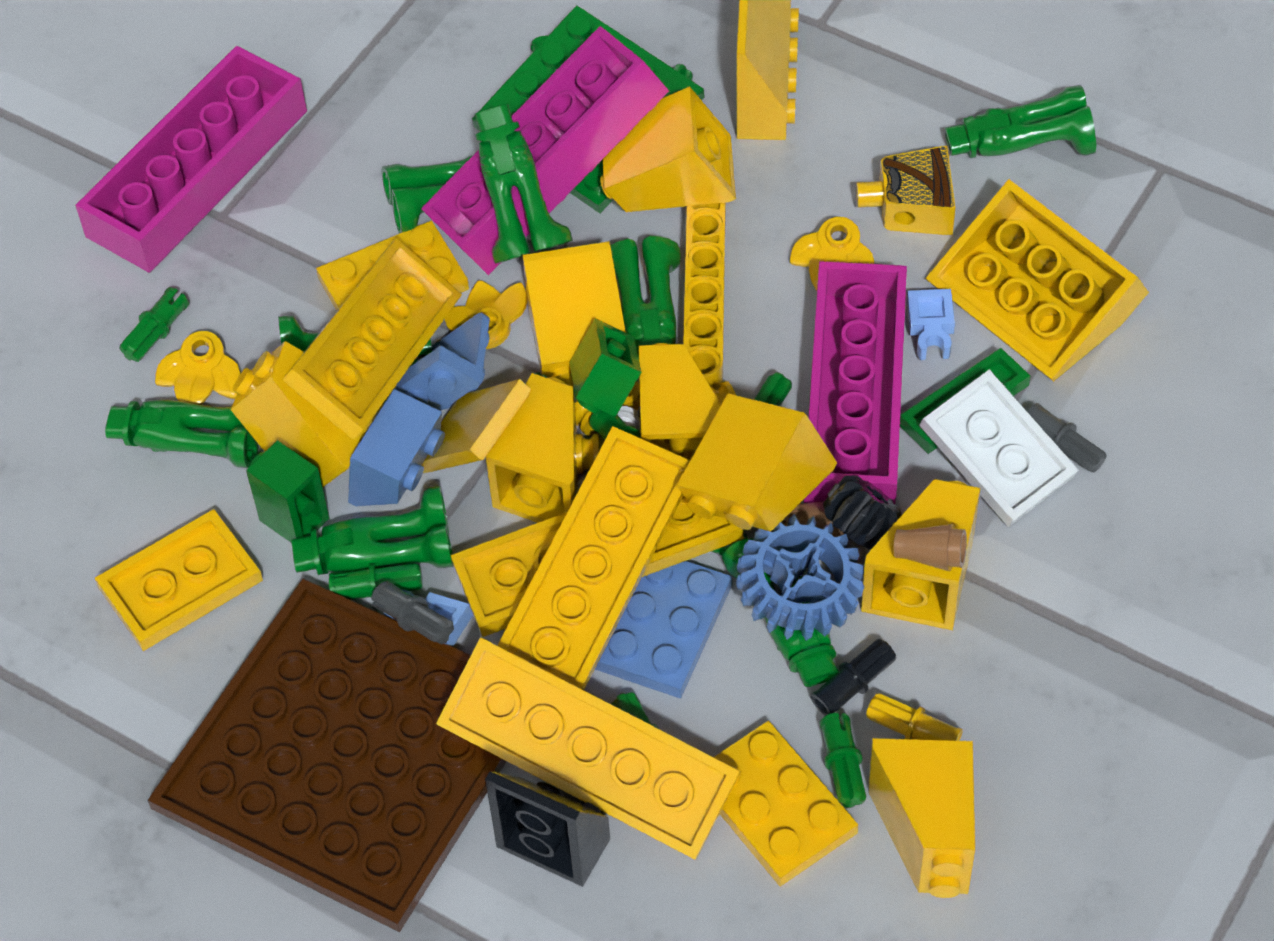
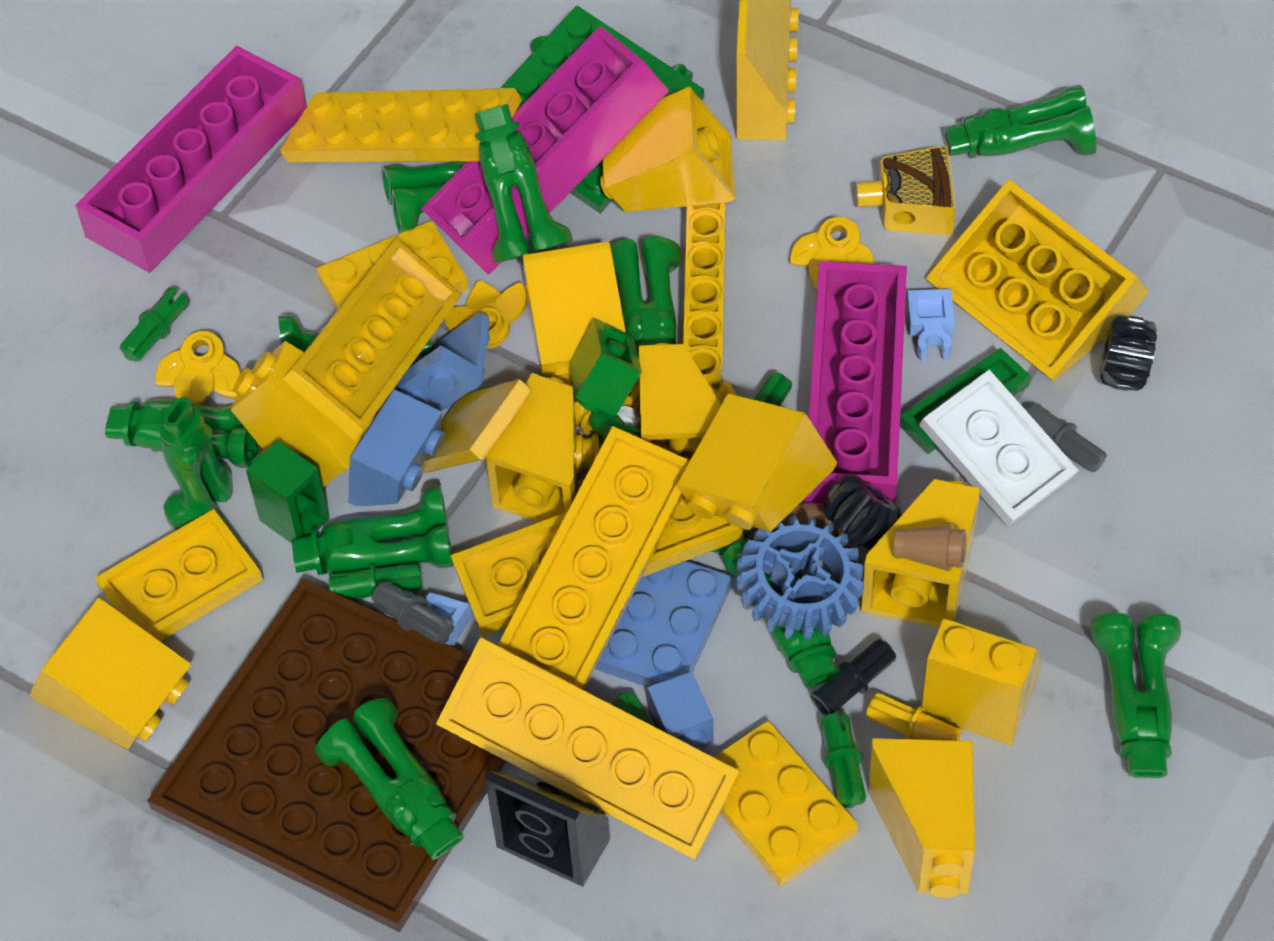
(111, 677): none -> yellow slope
(192, 464): none -> green piece
(393, 125): none -> yellow plate
(410, 799): none -> green piece
(681, 710): none -> medium blue brick
(979, 681): none -> yellow slope
(1128, 353): none -> black gear
(1139, 717): none -> green piece

